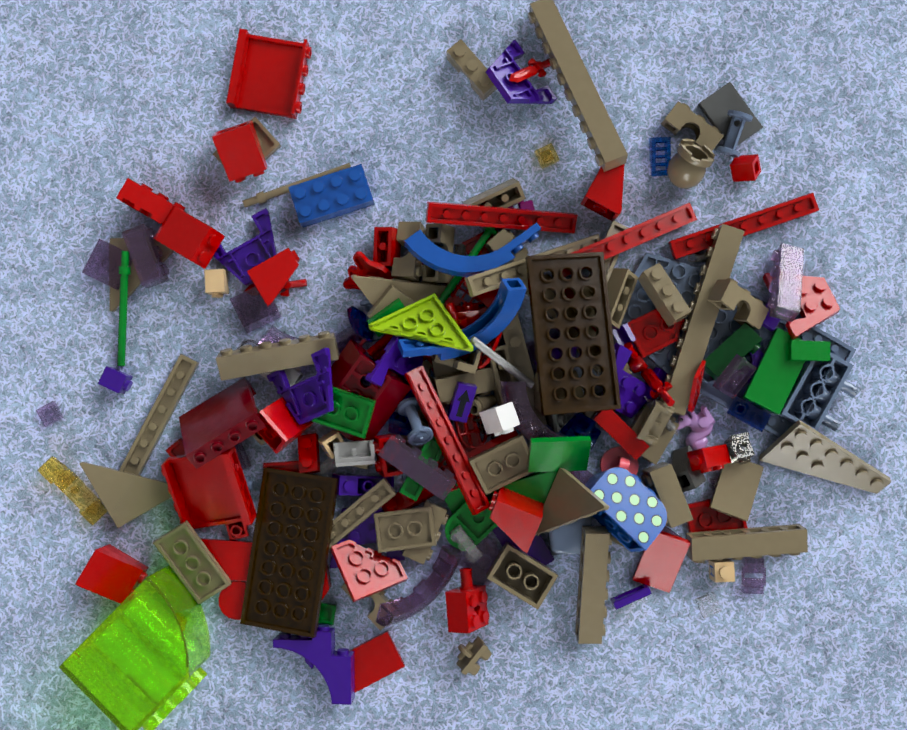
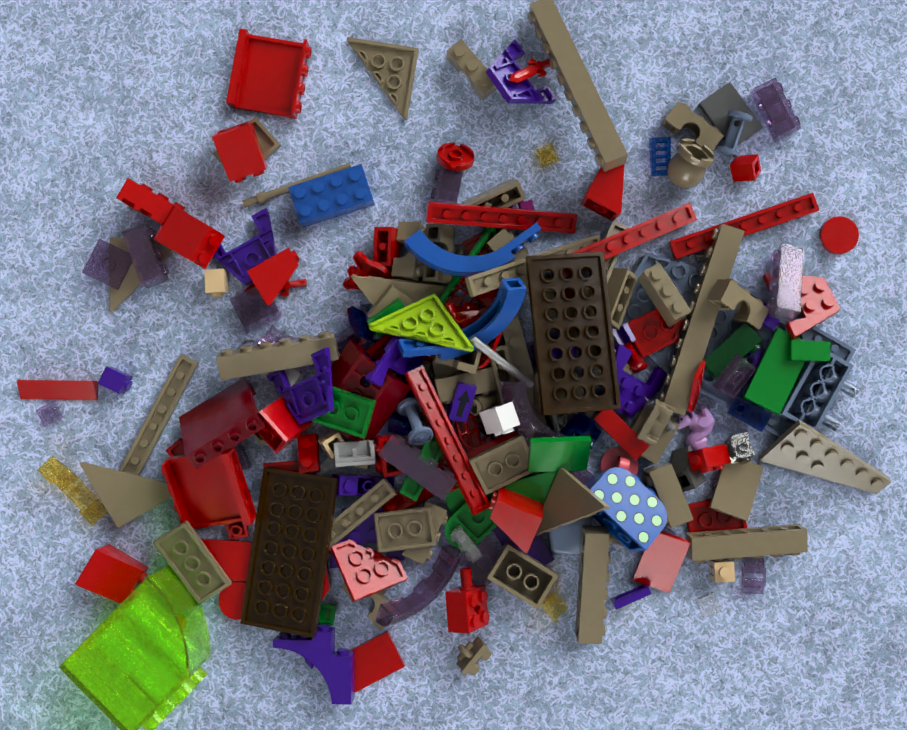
(58, 389): none -> red slope
(125, 271): green bar -> none
(391, 67): none -> dark tan tile
(447, 185): none -> clear purple brick
(455, 157): none -> red tile
(554, 606): none -> clear yellow panel
(657, 385): red sword -> none
(775, 110): none -> clear purple brick
(839, 235): none -> red tile

